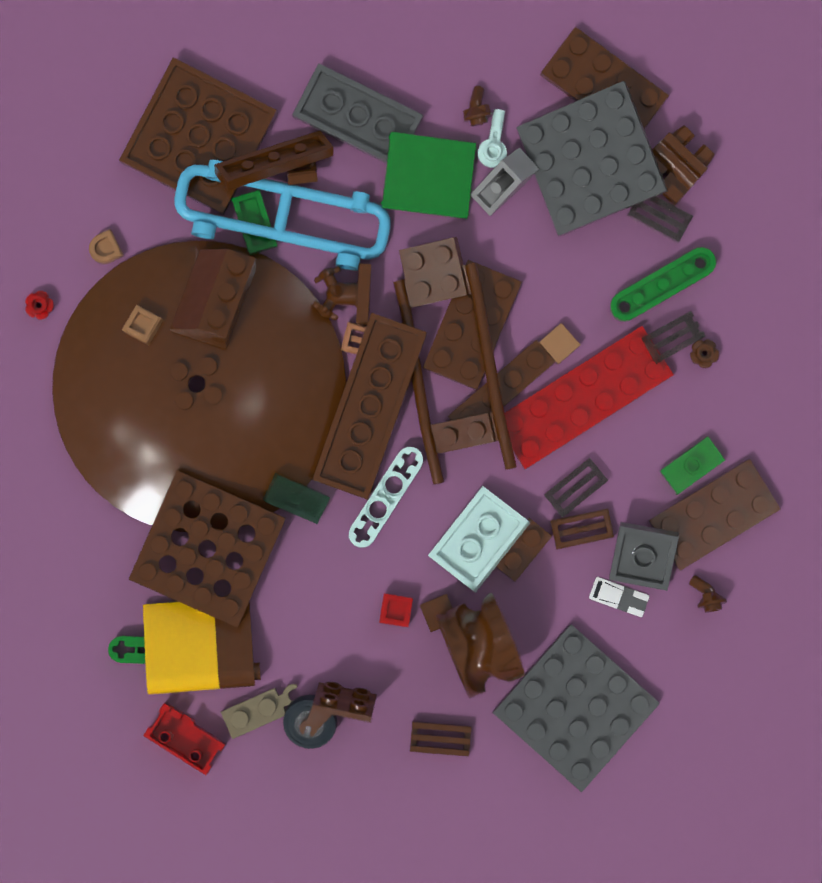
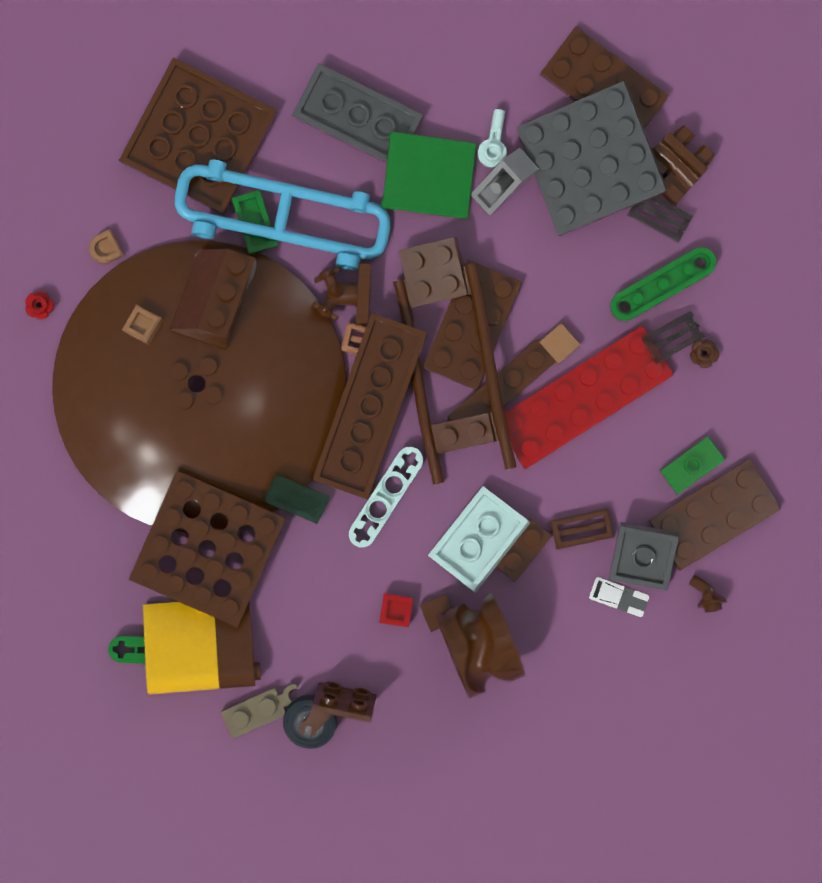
(184, 738): red piece -> none
(273, 160): reddish brown plate -> none
(303, 174): reddish brown tile -> none
(445, 739): reddish brown tile -> none
(477, 113): reddish brown plate -> none
(576, 708): dark grey plate -> none
(595, 472): clear smoke tile -> none

